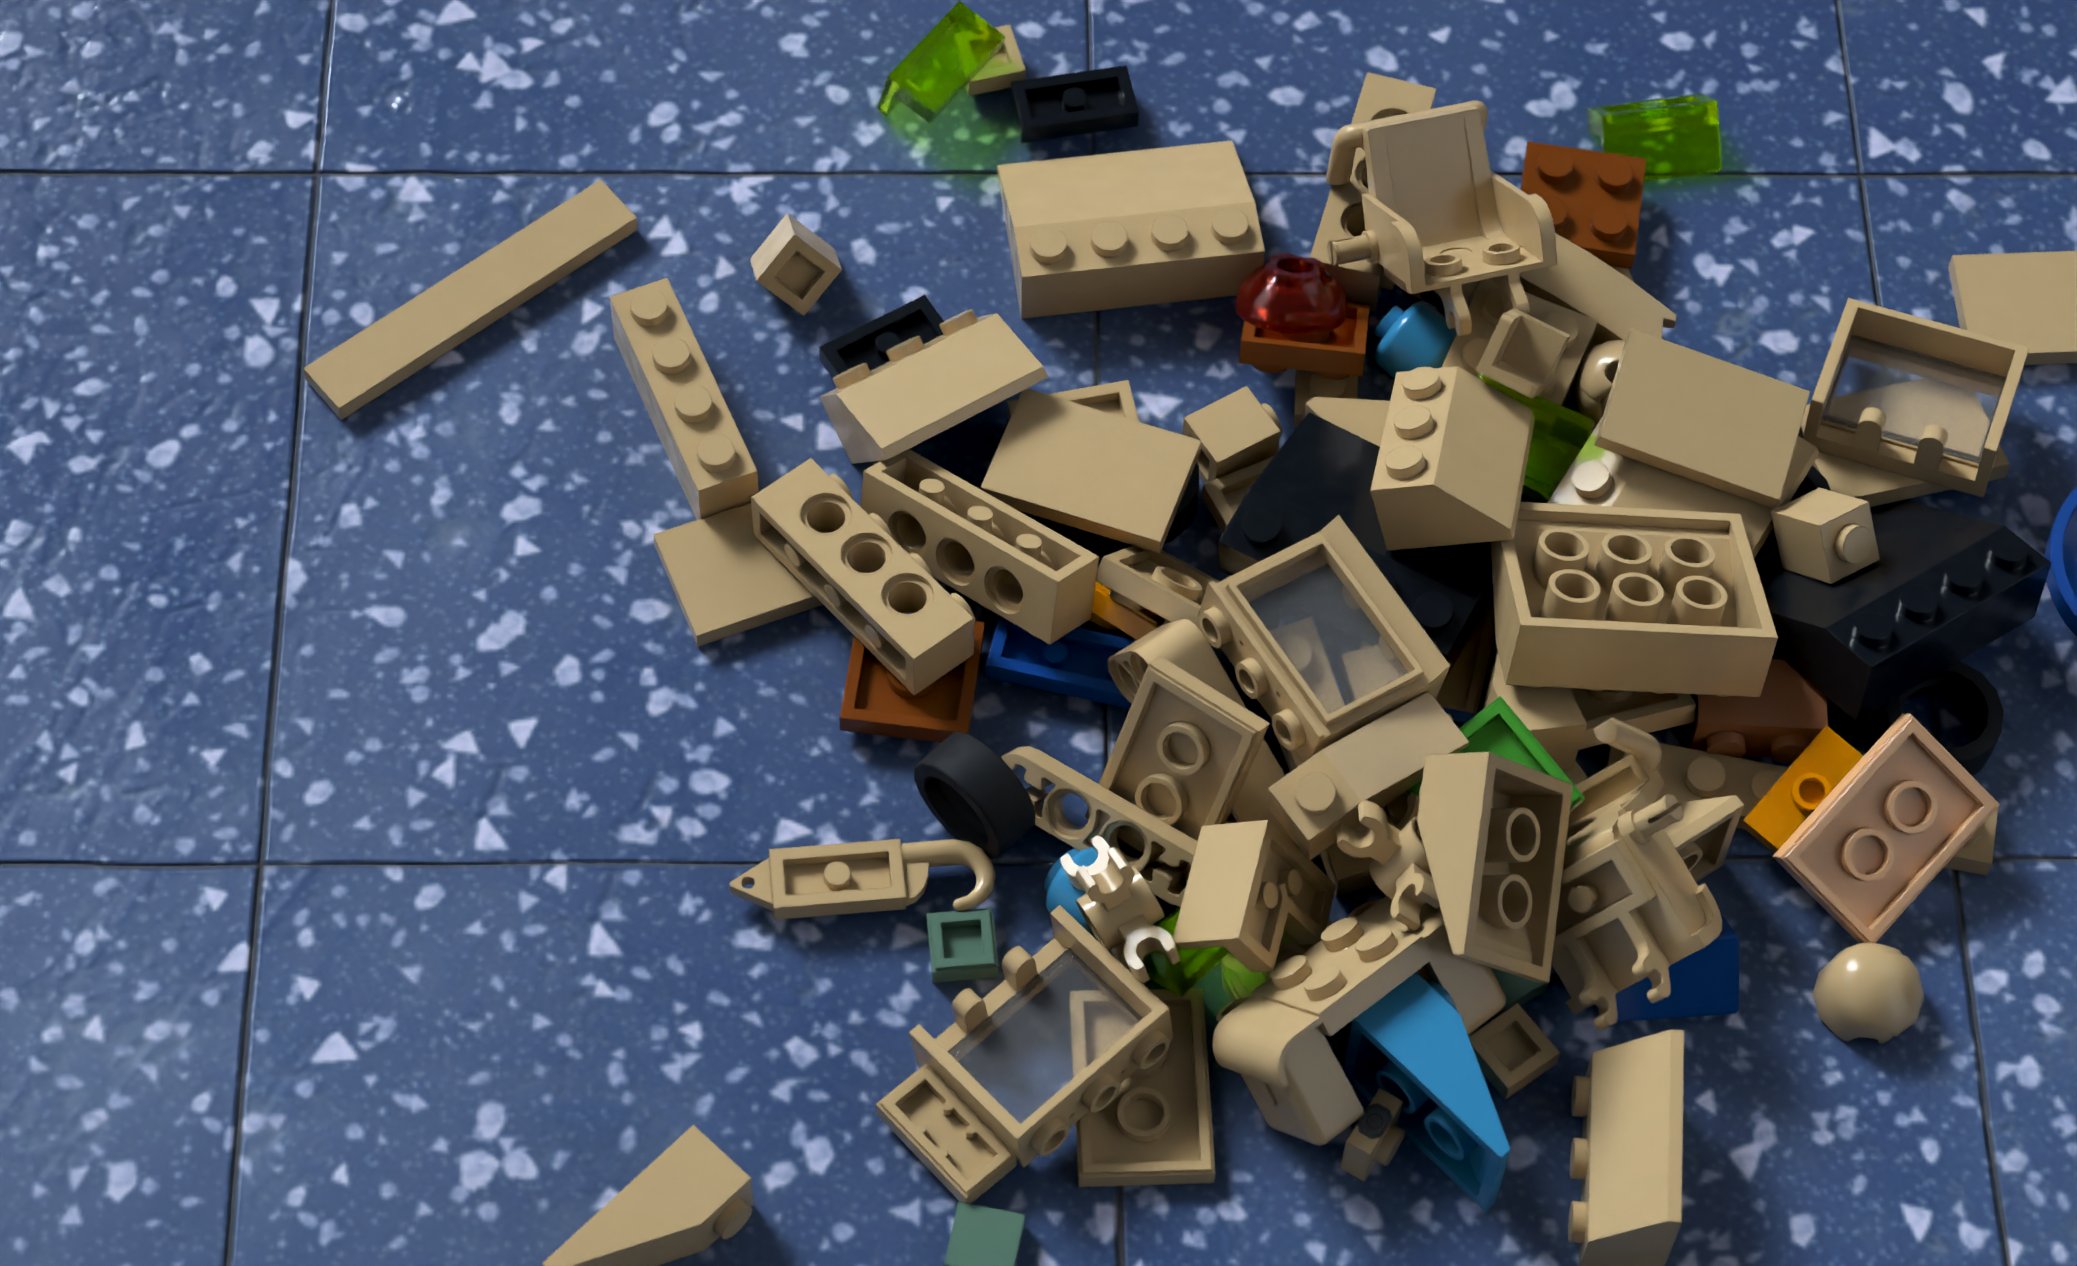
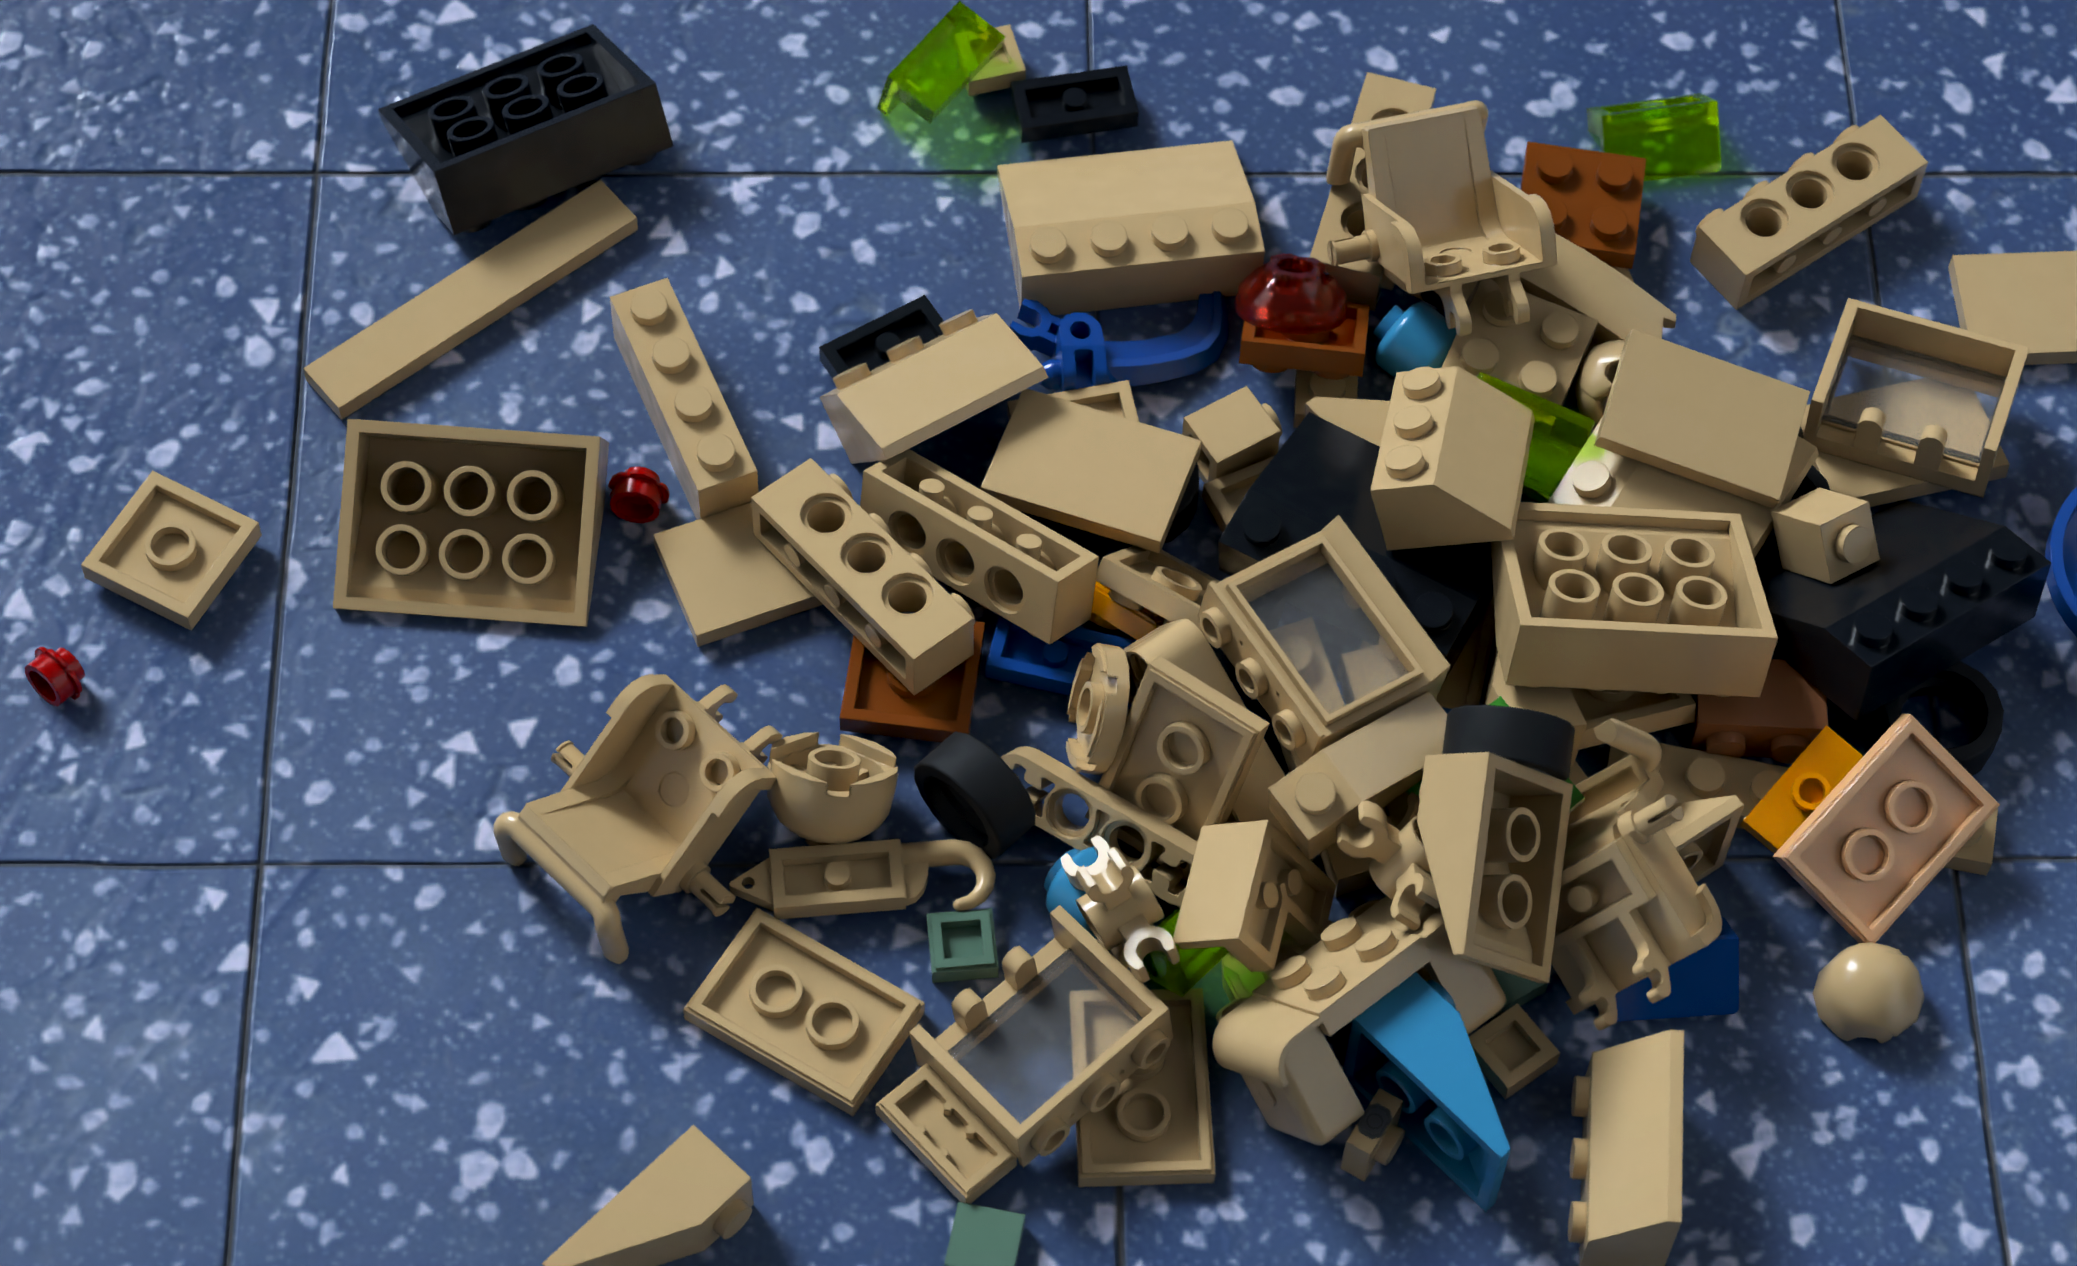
(55, 675): none -> red plate
(171, 550): none -> tan plate
(470, 522): none -> tan slope
(528, 128): none -> black slope
(637, 494): none -> red plate
(643, 805): none -> tan piece
(795, 264): tan panel -> none
(804, 1011): none -> tan tile
(831, 789): none -> tan cylinder
(1085, 360): none -> blue piece
(1098, 708): none -> tan tile
(1513, 733): none -> black tyre
(1522, 353): tan panel -> none
(1807, 211): none -> tan brick

